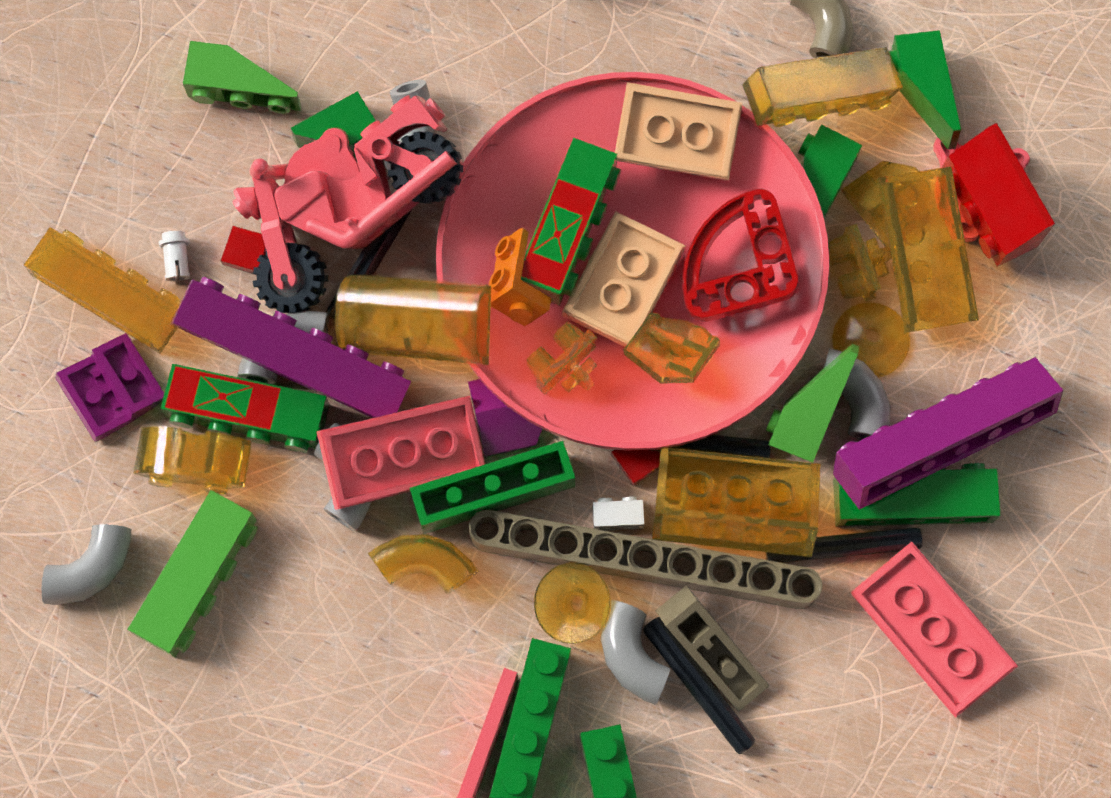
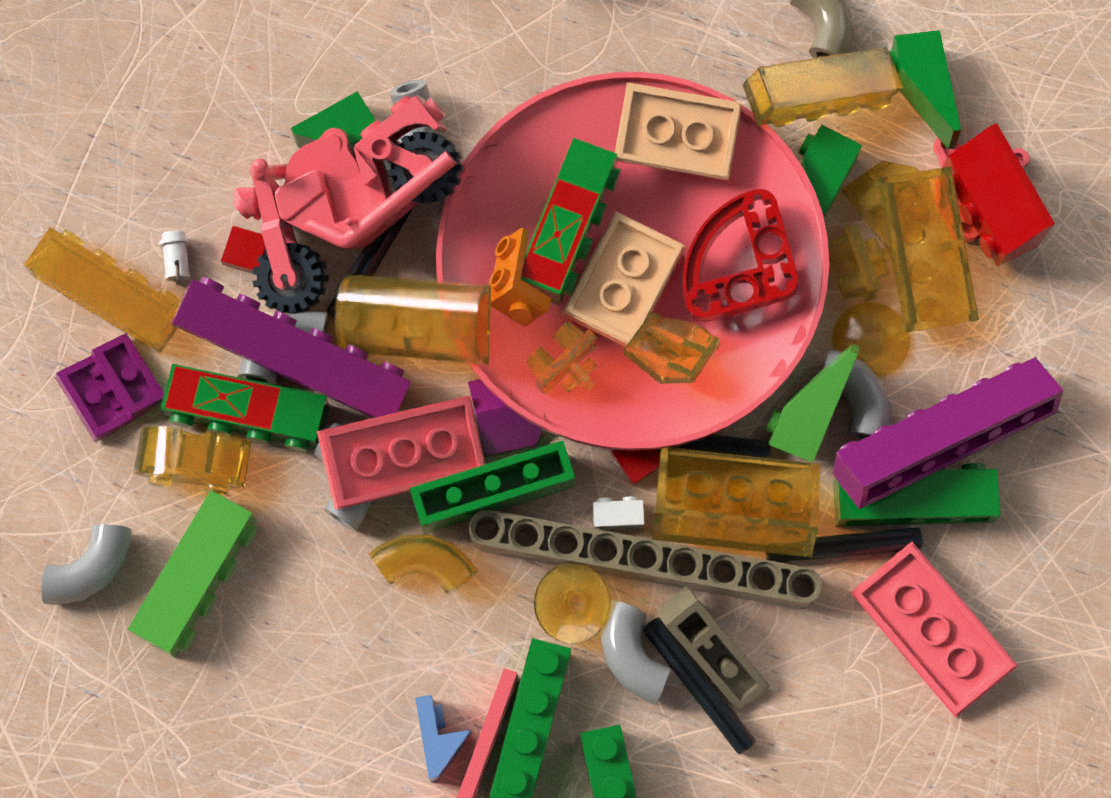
(225, 75): bright green slope -> none
(438, 749): none -> medium blue slope

